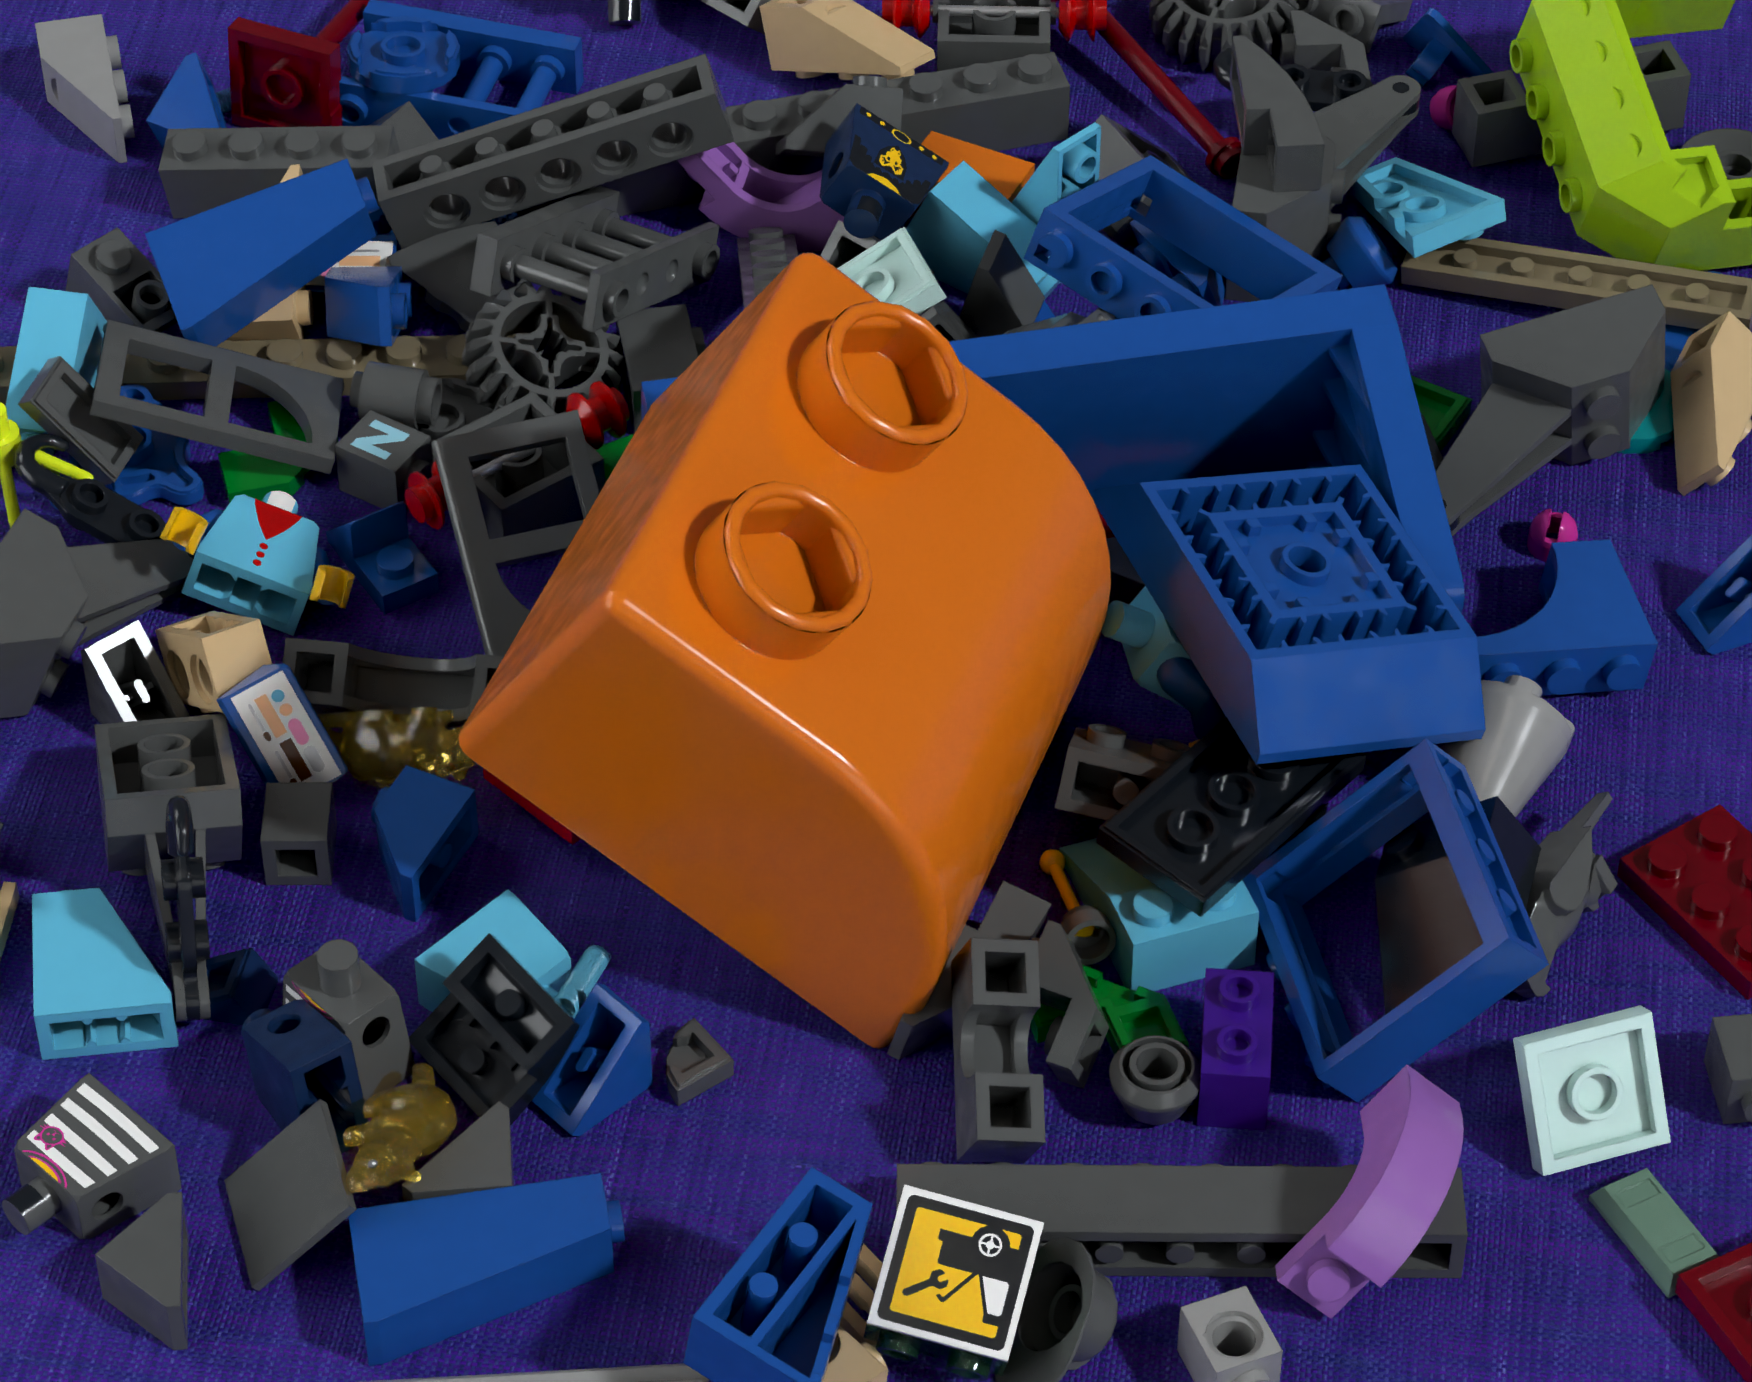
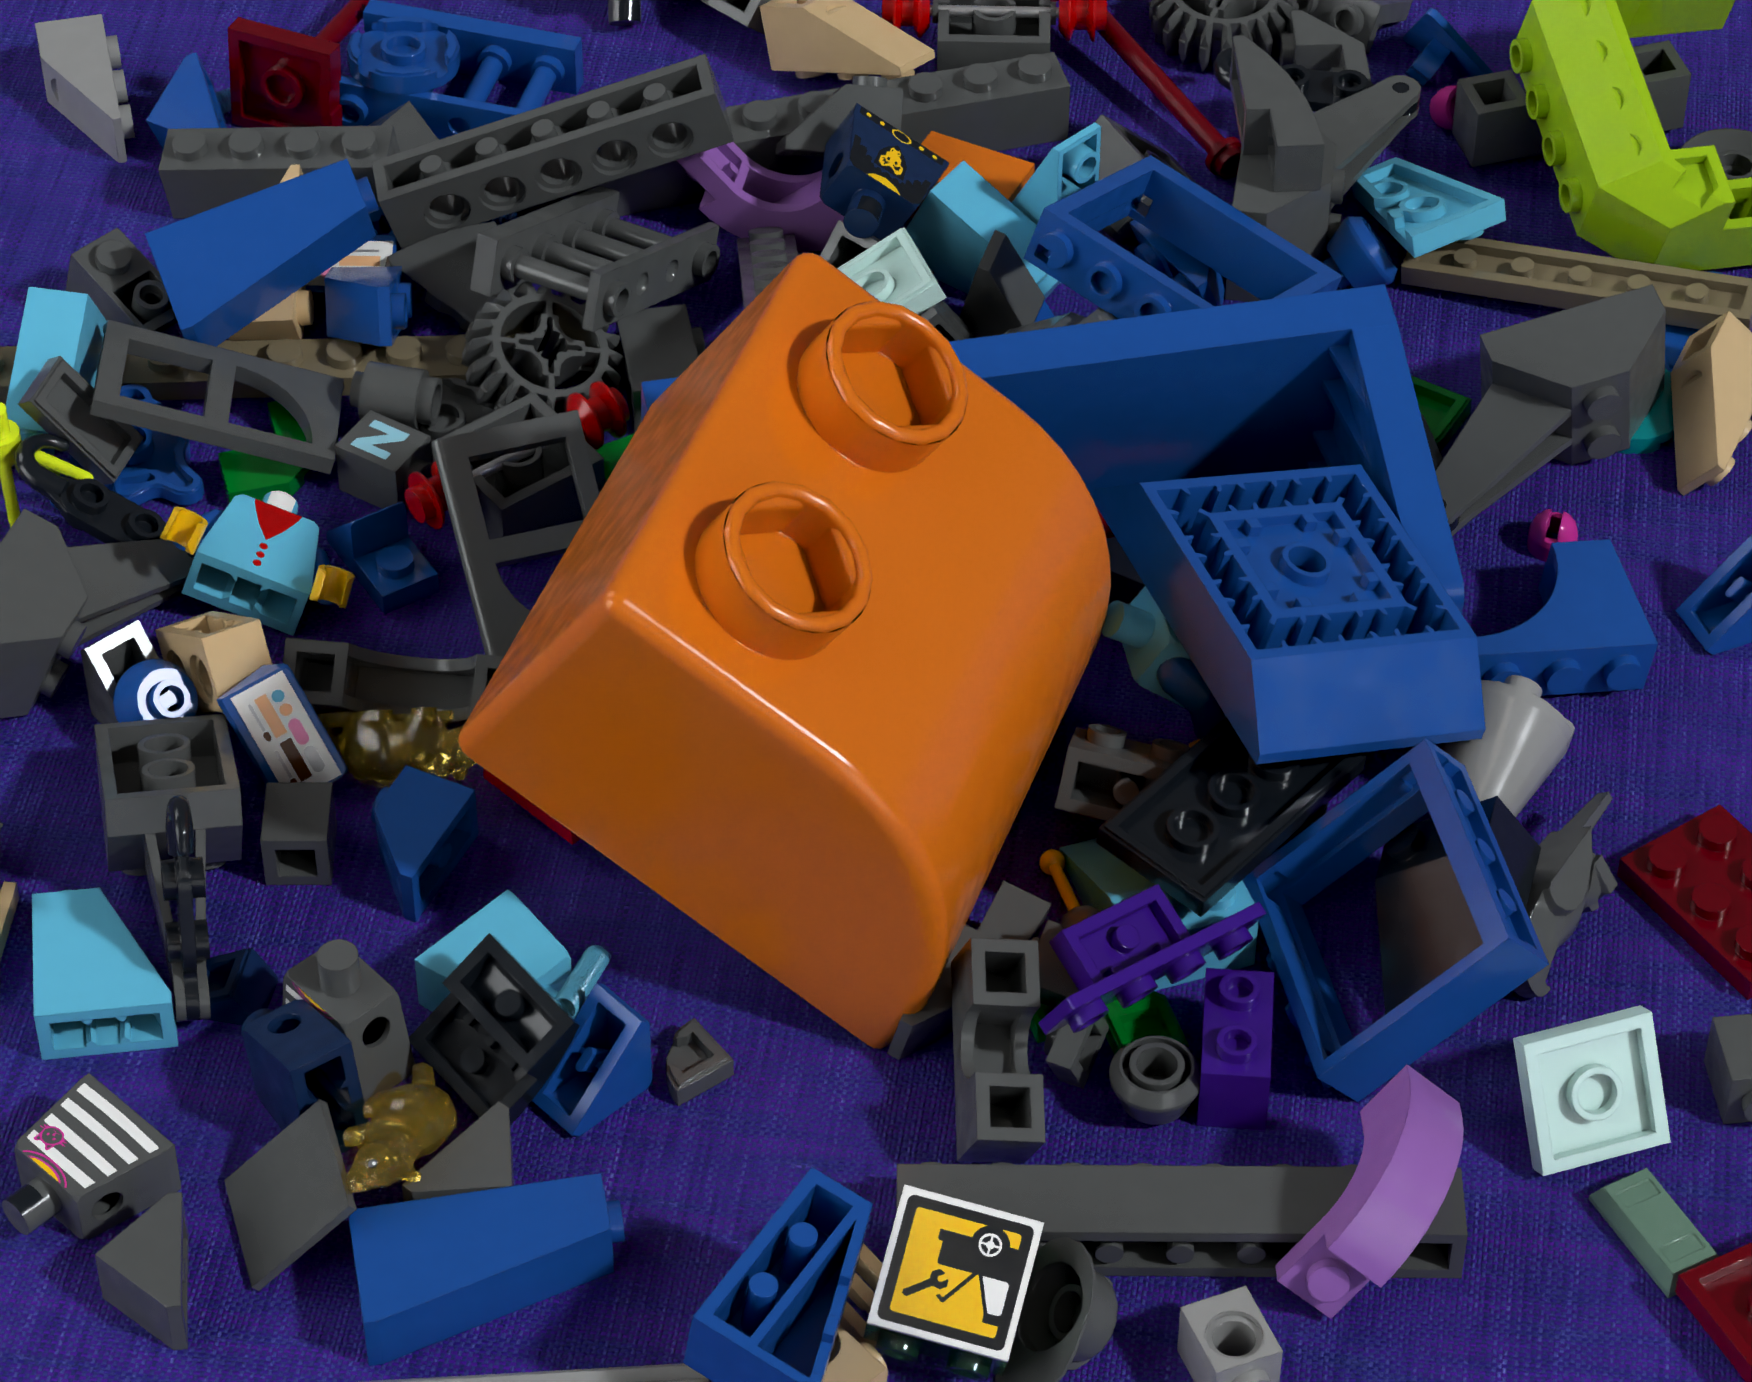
(139, 691): none -> blue cone
(1132, 946): none -> dark purple bracket

